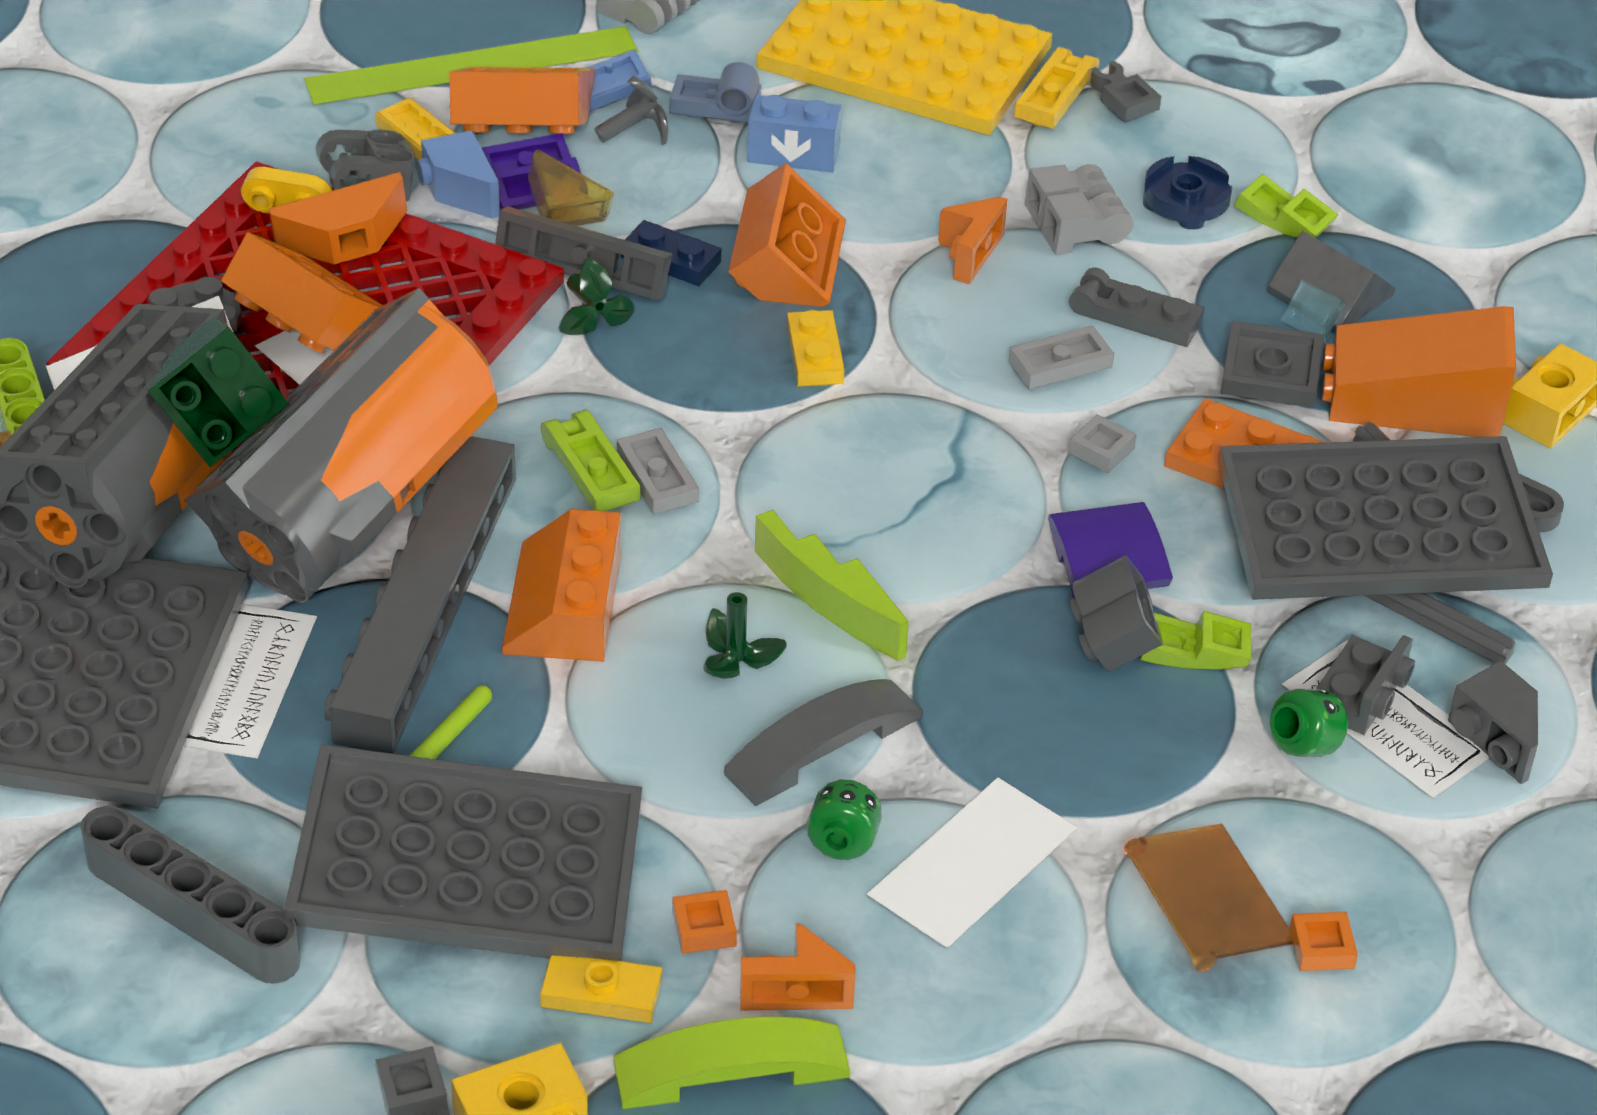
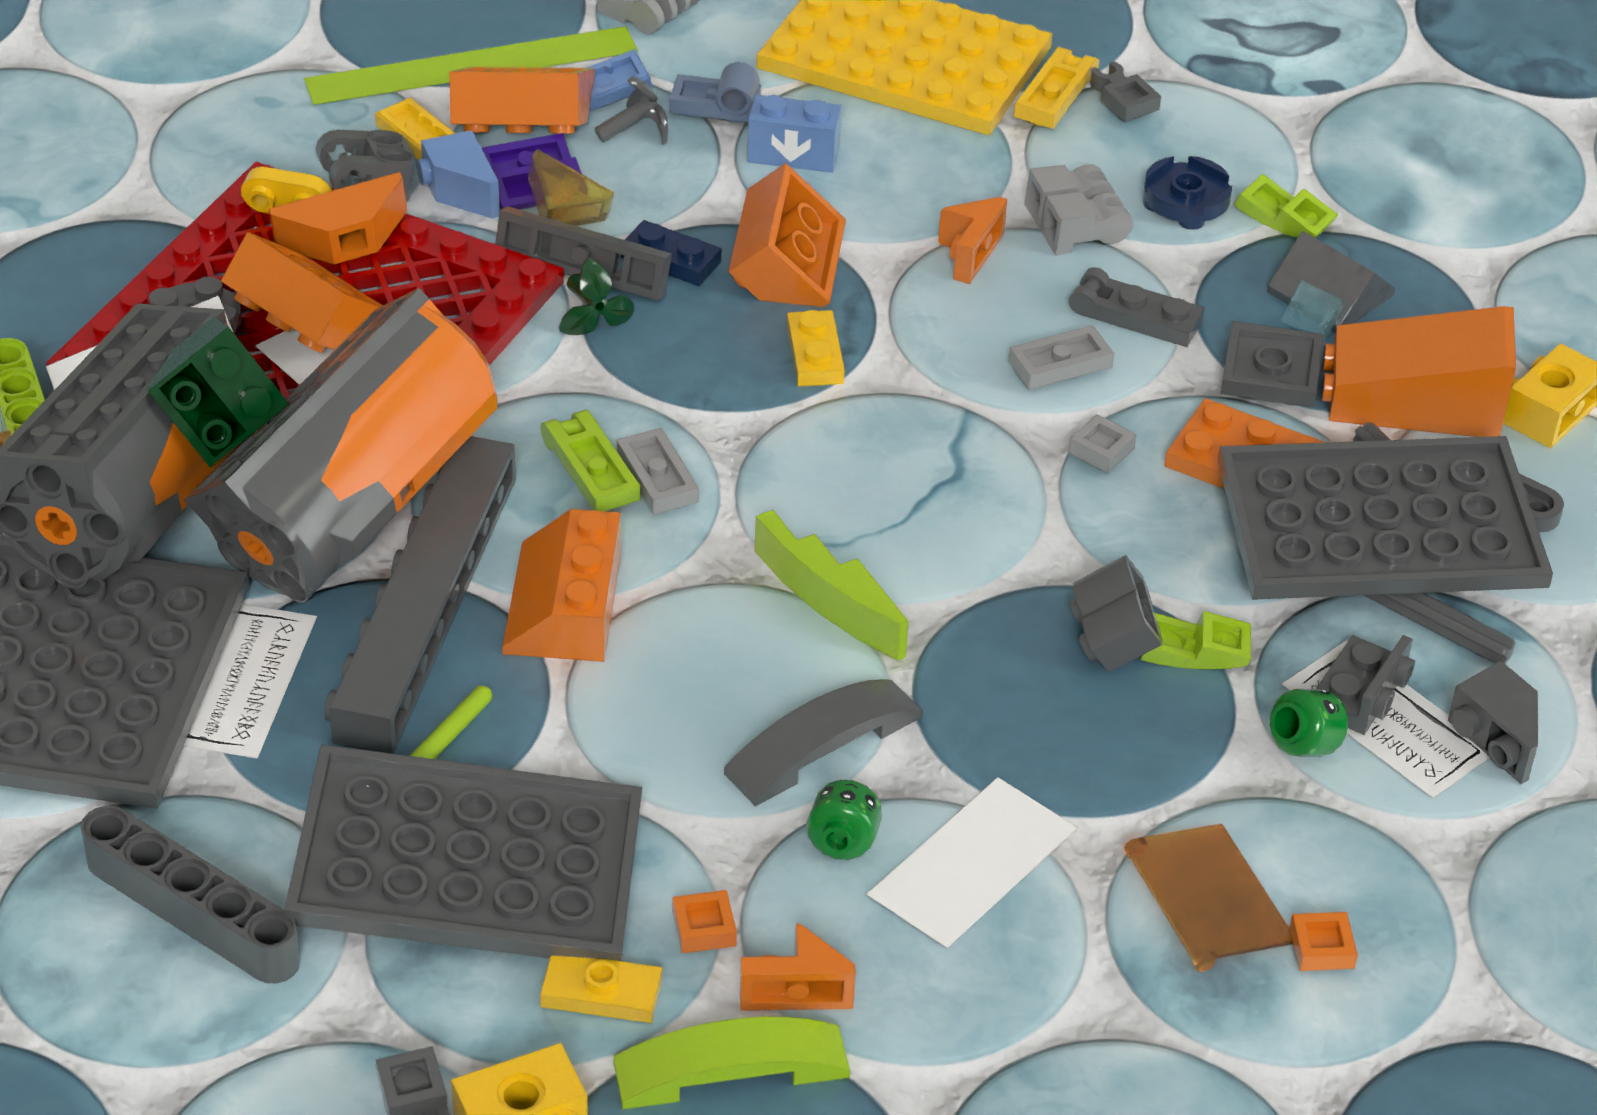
(728, 636): dark green plant -> none
(1104, 534): dark purple slope -> none

